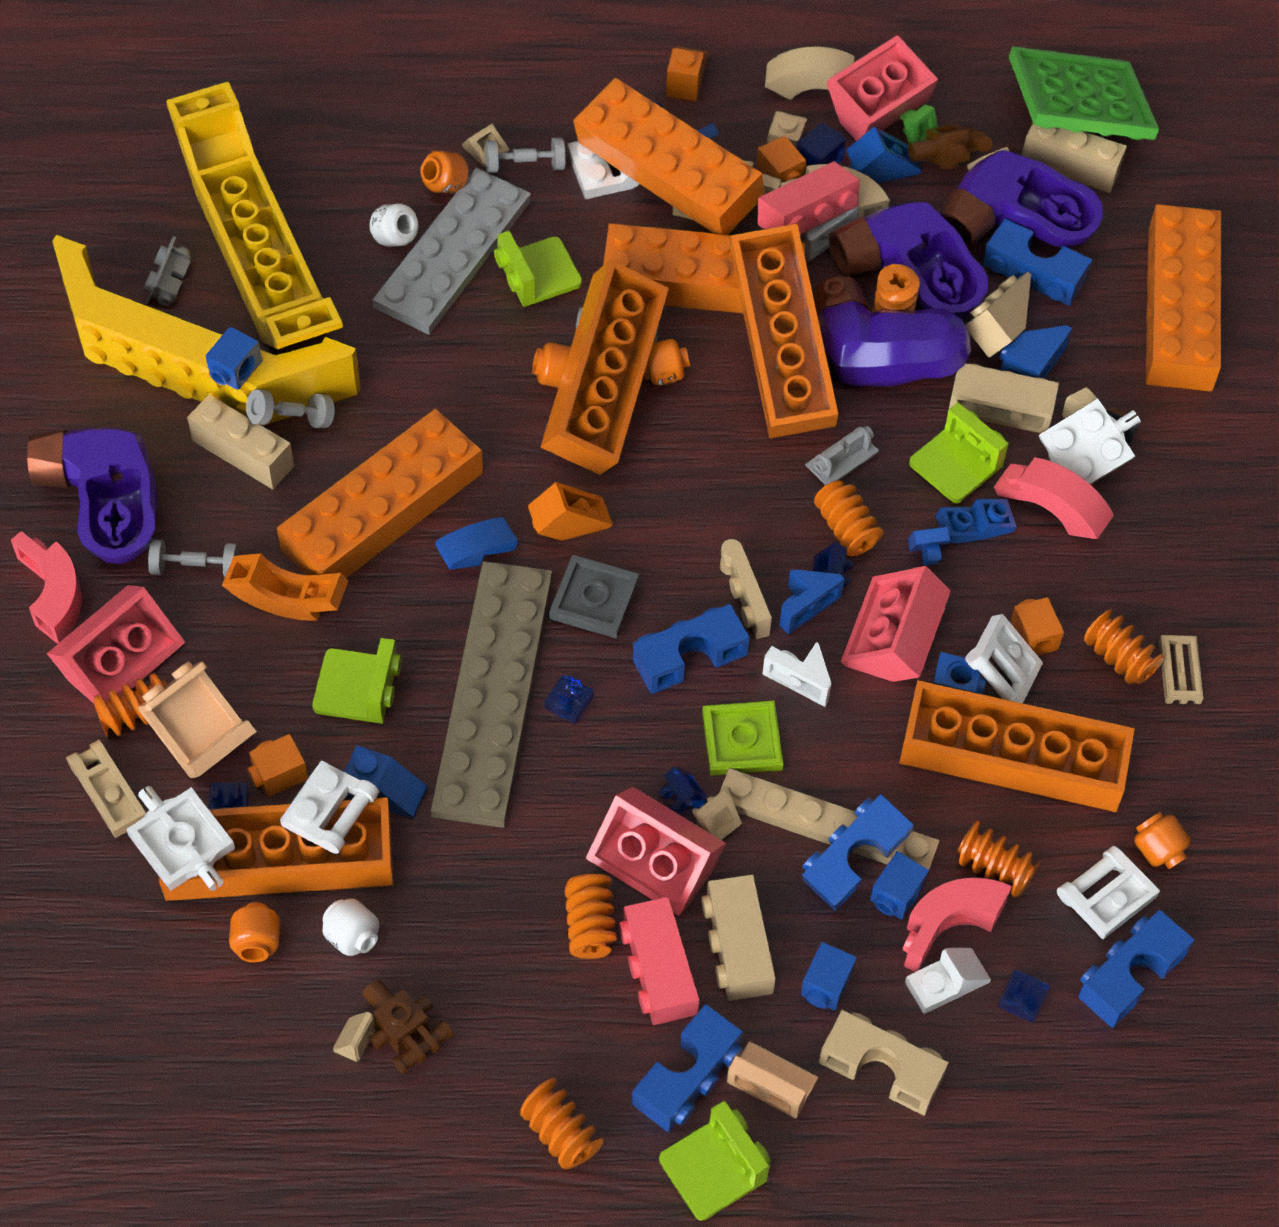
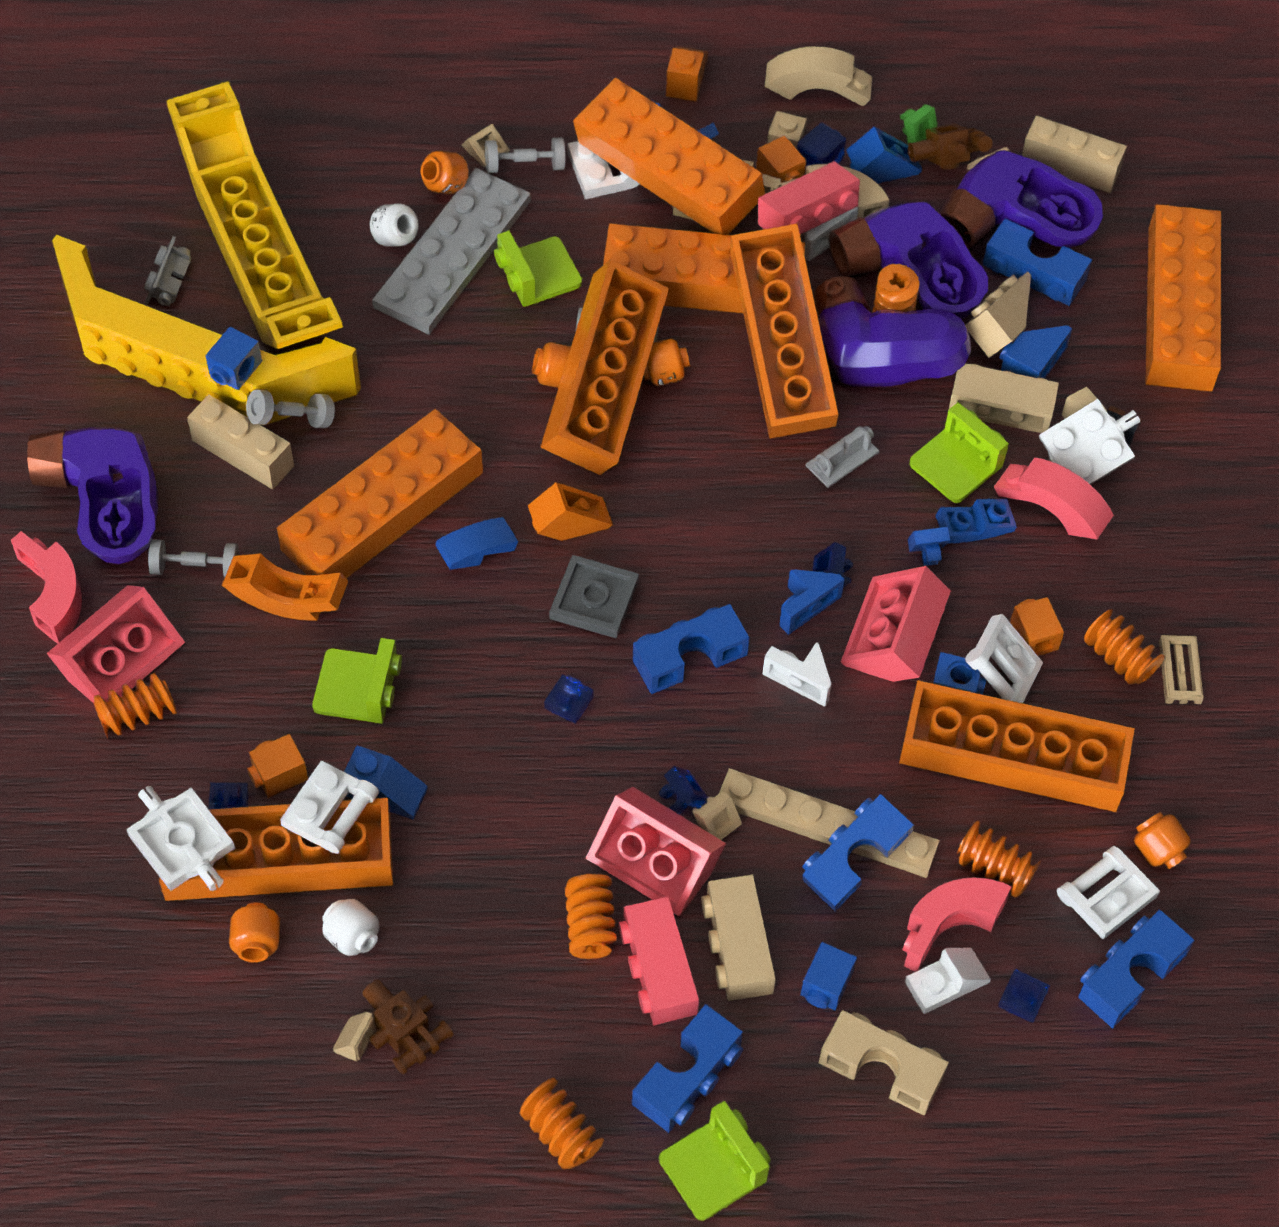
(107, 788): tan plate -> none
(194, 719): light nougat panel -> none
(492, 695): dark tan plate -> none
(742, 737): lime tile -> none
(745, 587): tan plate -> none
(771, 1079): light nougat panel -> none
(848, 517): orange piece -> none
(880, 88): coral slope -> none
(899, 886): blue brick -> none
(1083, 93): bright green plate -> none

